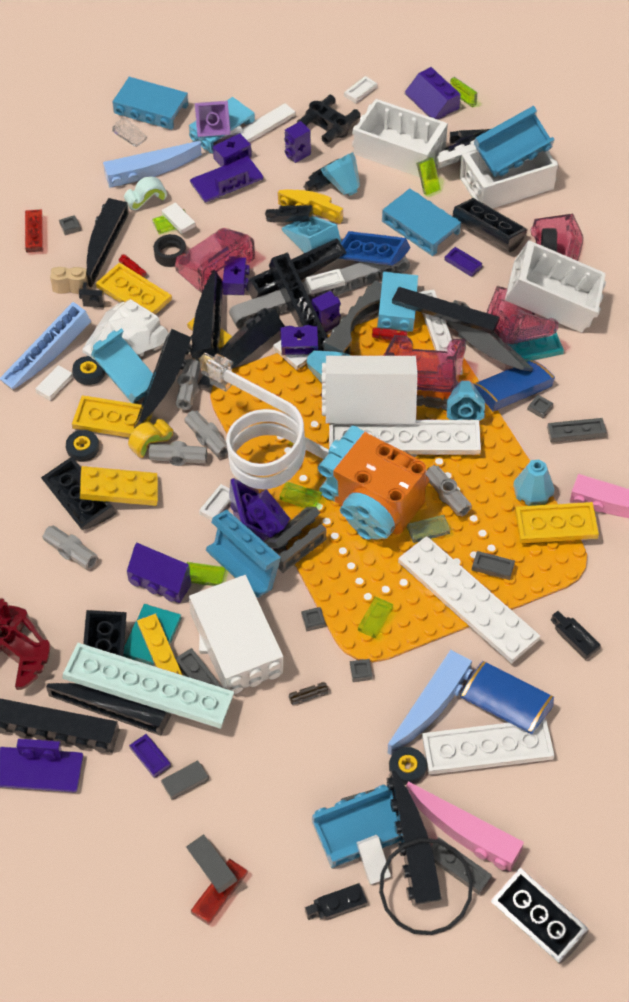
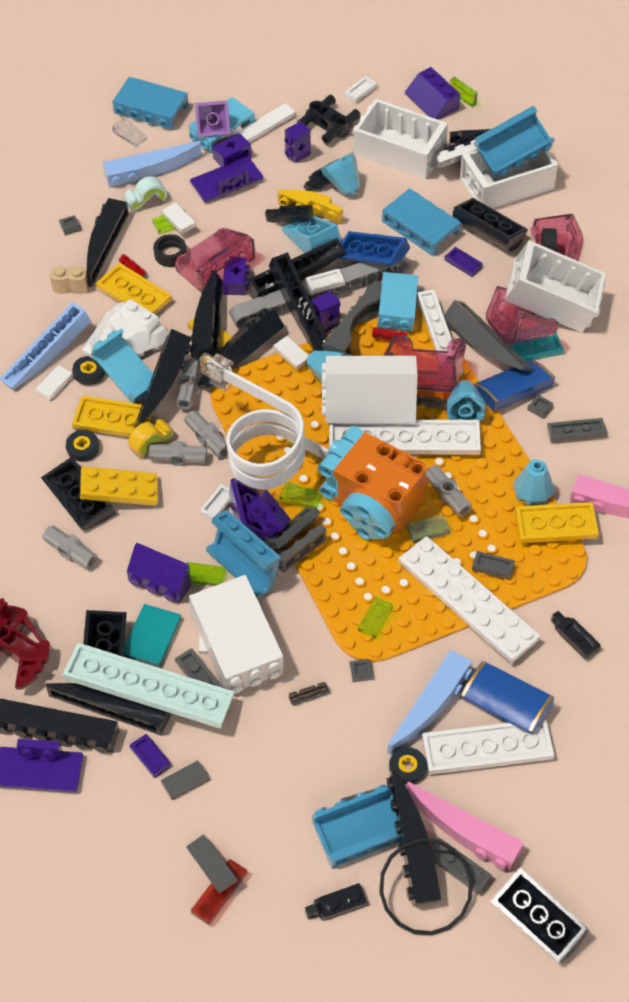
(34, 230): clear red plate -> none
(91, 298): black bracket -> none
(158, 644): yellow plate -> none
(292, 346): dark purple brick -> none
(313, 619): dark grey tile -> none
(372, 858): white tile -> none
(428, 176): clear neon green tile -> none
(445, 310): black tile -> none

